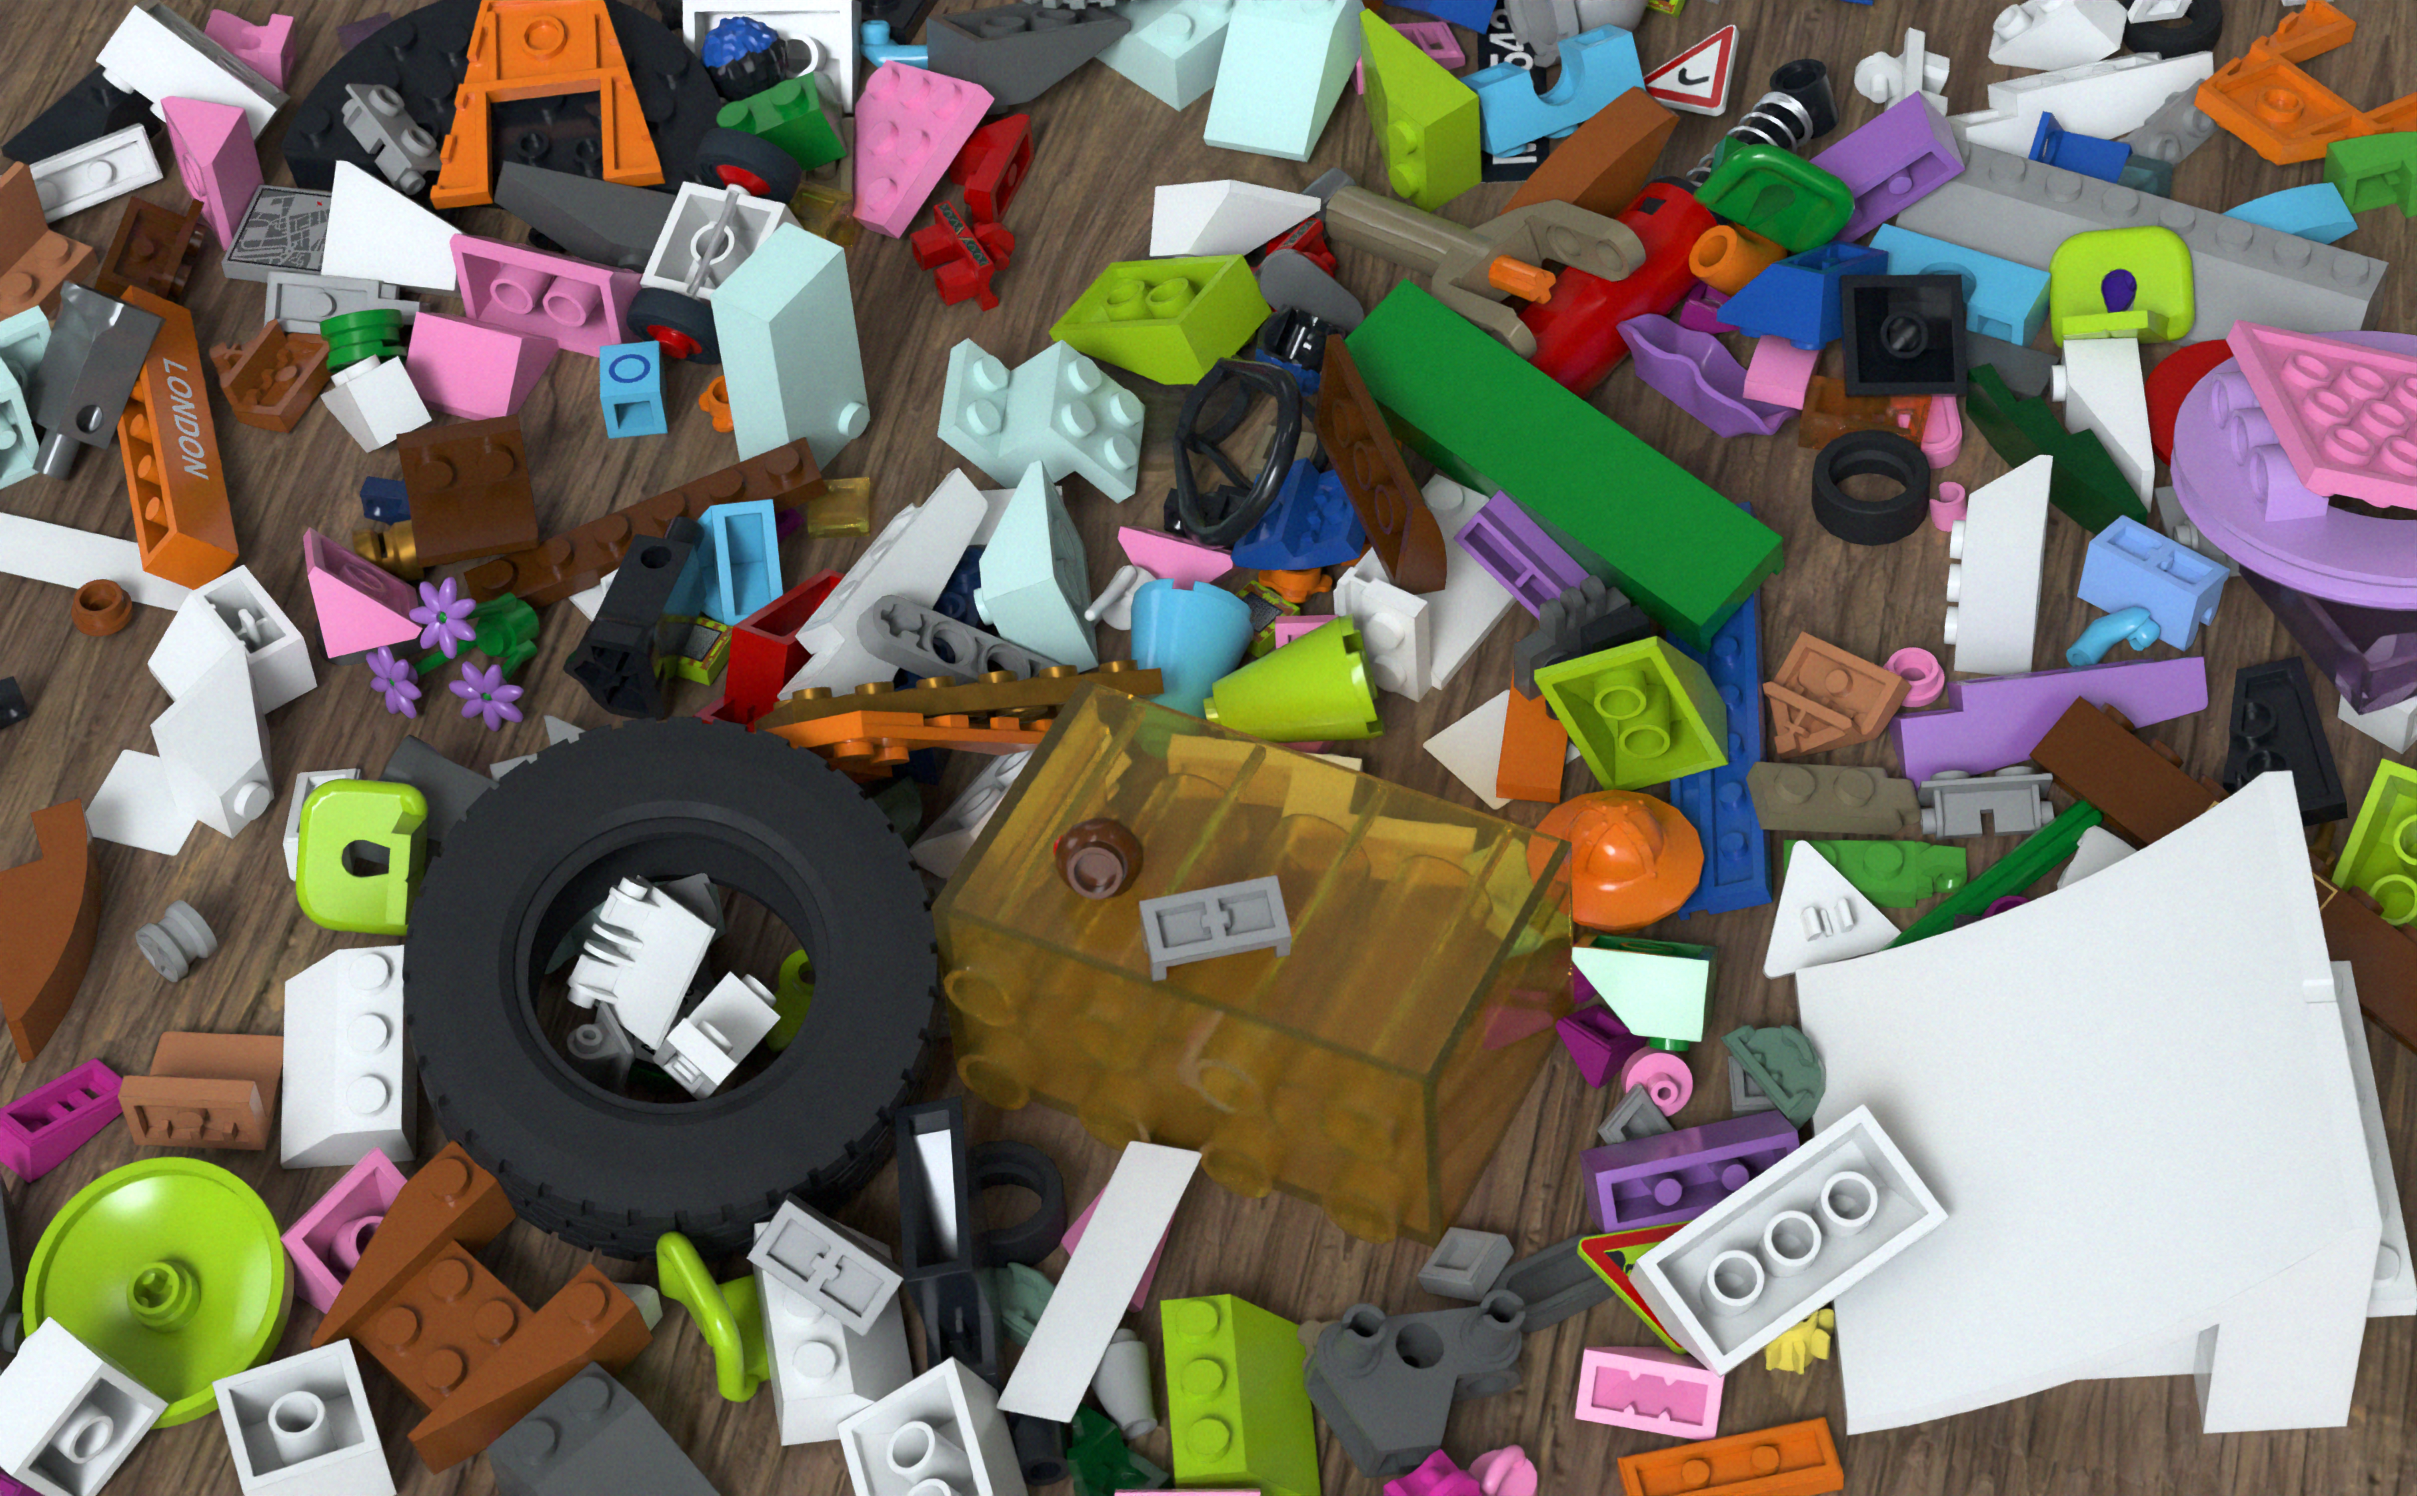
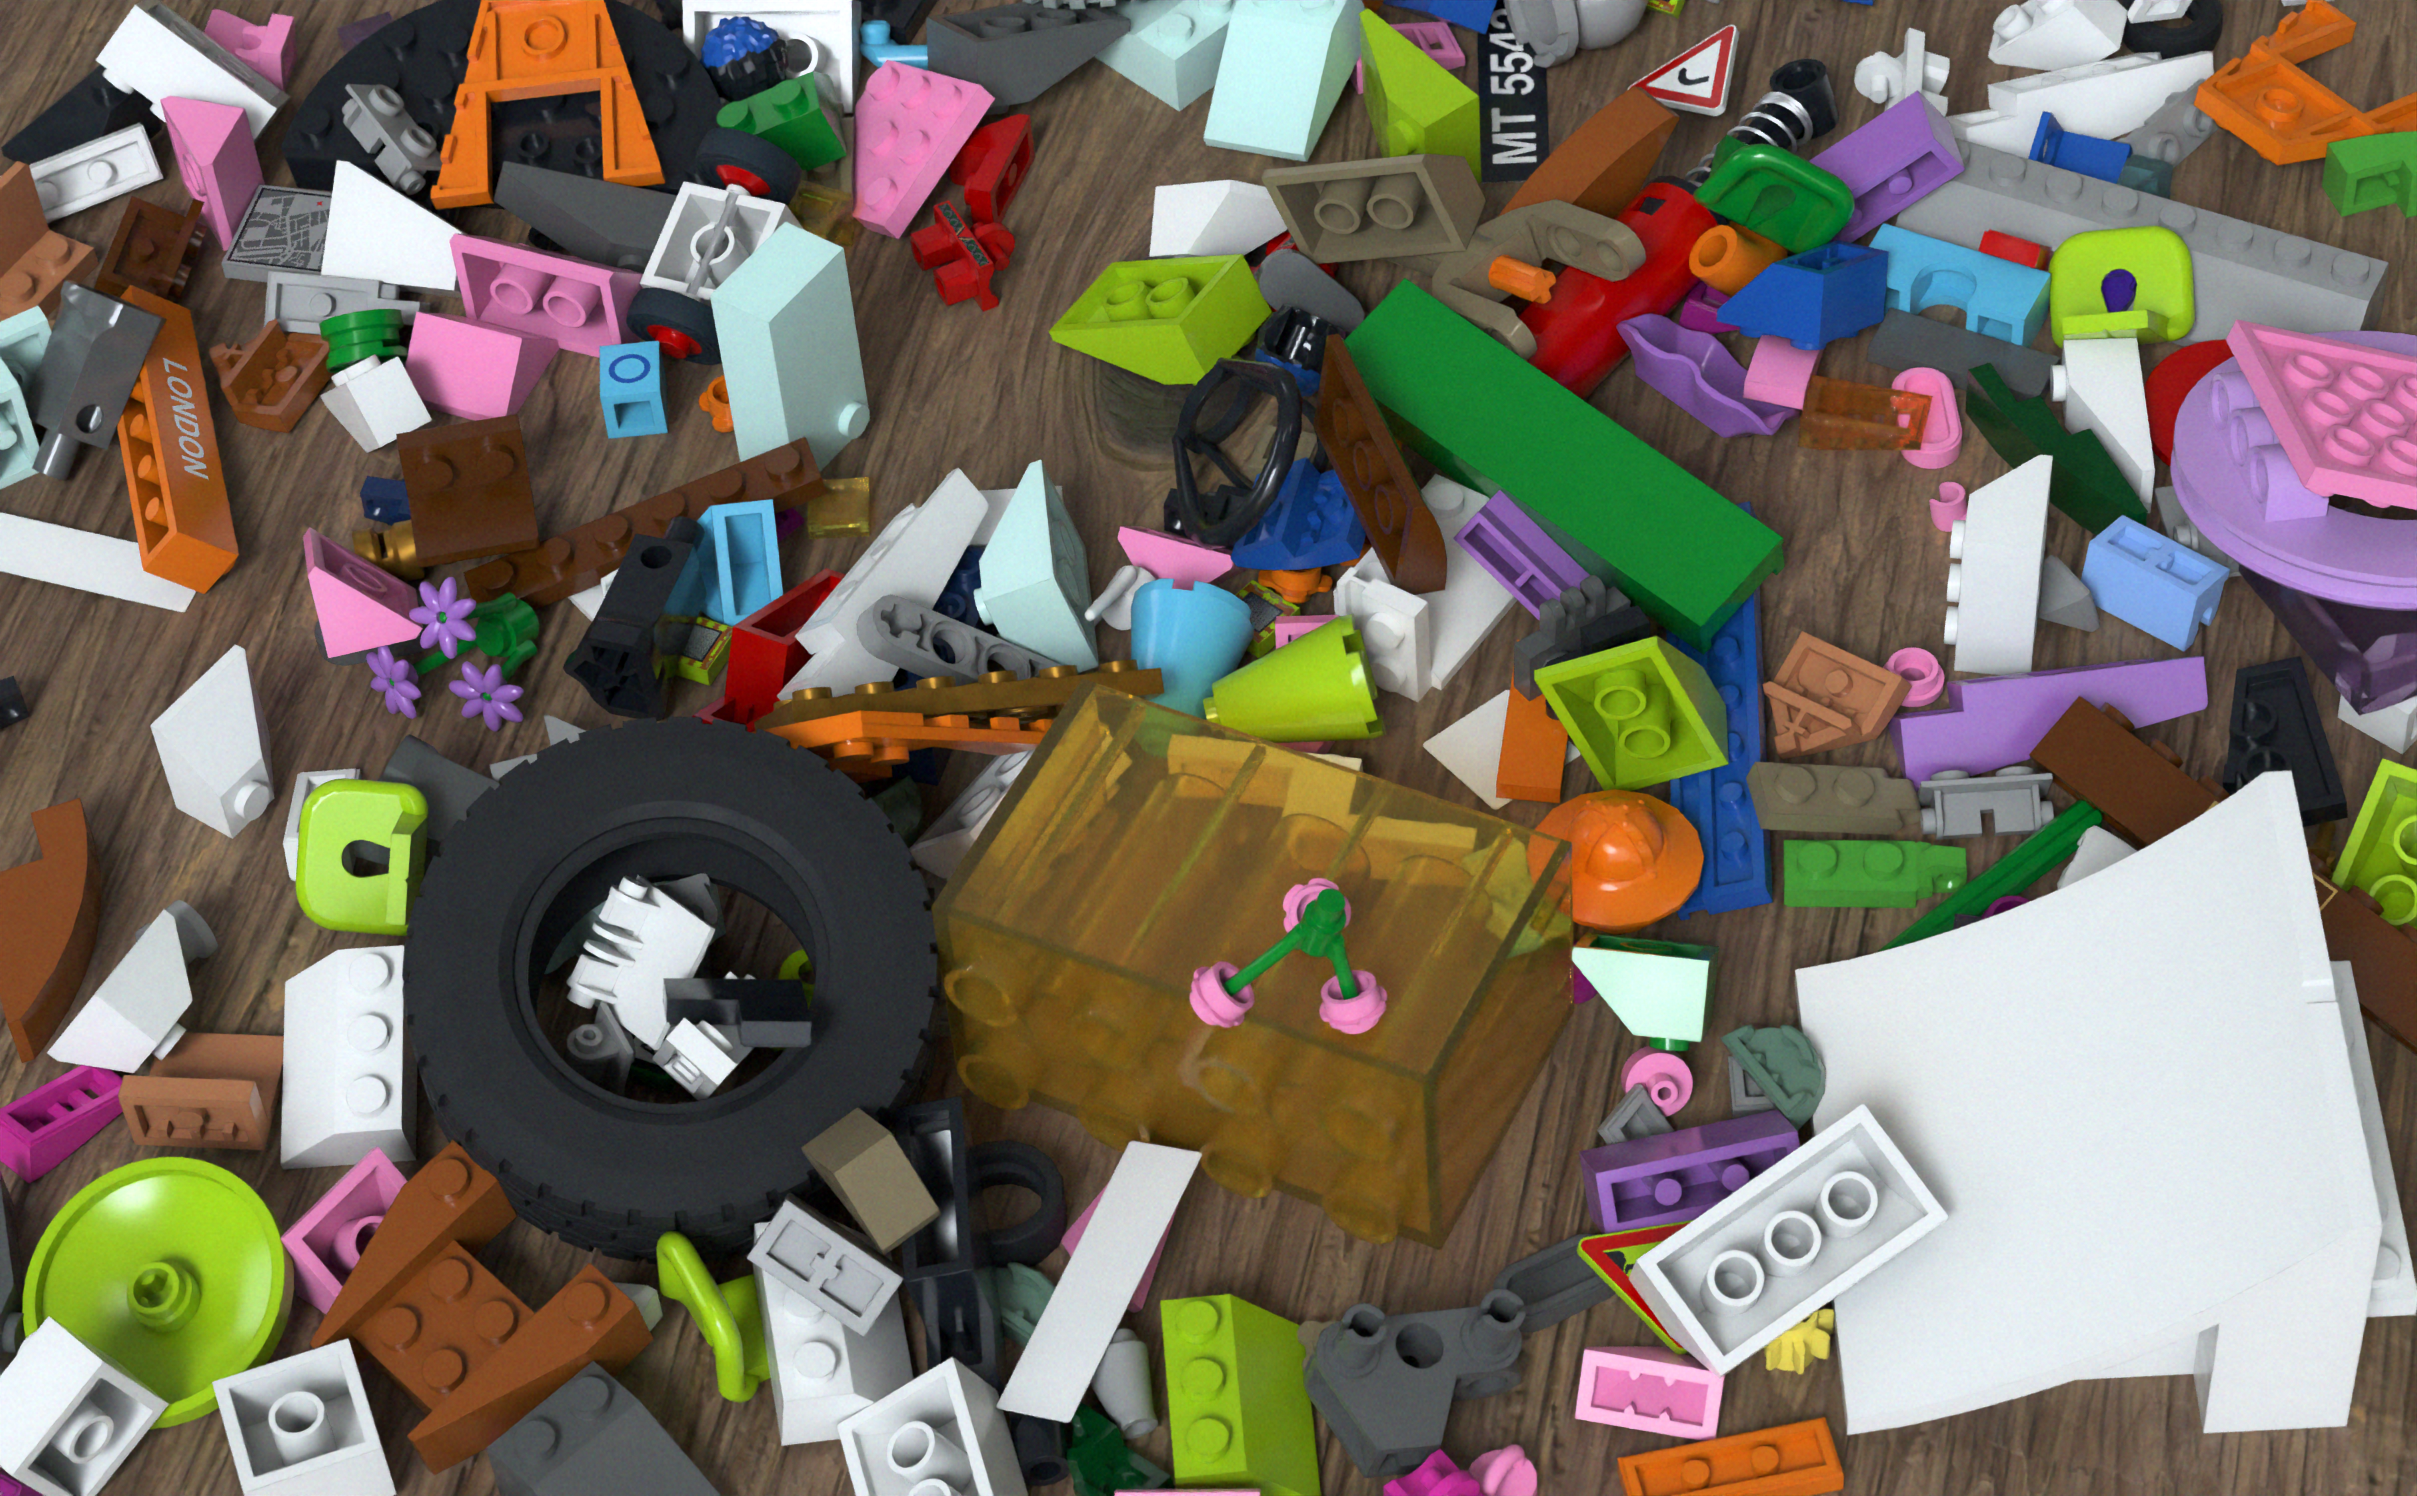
(101, 608): dark orange plate -> none
(134, 1007): none -> white slope
(139, 807): white sticker -> none
(231, 613): white slope -> none
(762, 1009): none -> black tile
(872, 1179): none -> dark tan slope
(1046, 410): light aqua bracket -> none
(1099, 858): reddish brown animal -> none
(1214, 923): light grey hinge -> none
(1314, 925): none -> plant
(1378, 206): none -> dark tan slope
(1465, 1263): light grey tile -> none
(1593, 74): medium azure arch -> none
(1598, 1043): magenta slope -> none
(1821, 918): white piece -> none
(1875, 454): black tyre -> none
(1903, 336): black slope -> none
(2016, 250): none -> red tile
(2066, 598): none -> light grey slope
(2109, 630): medium azure arm -> none
(2302, 211): medium azure slope -> none

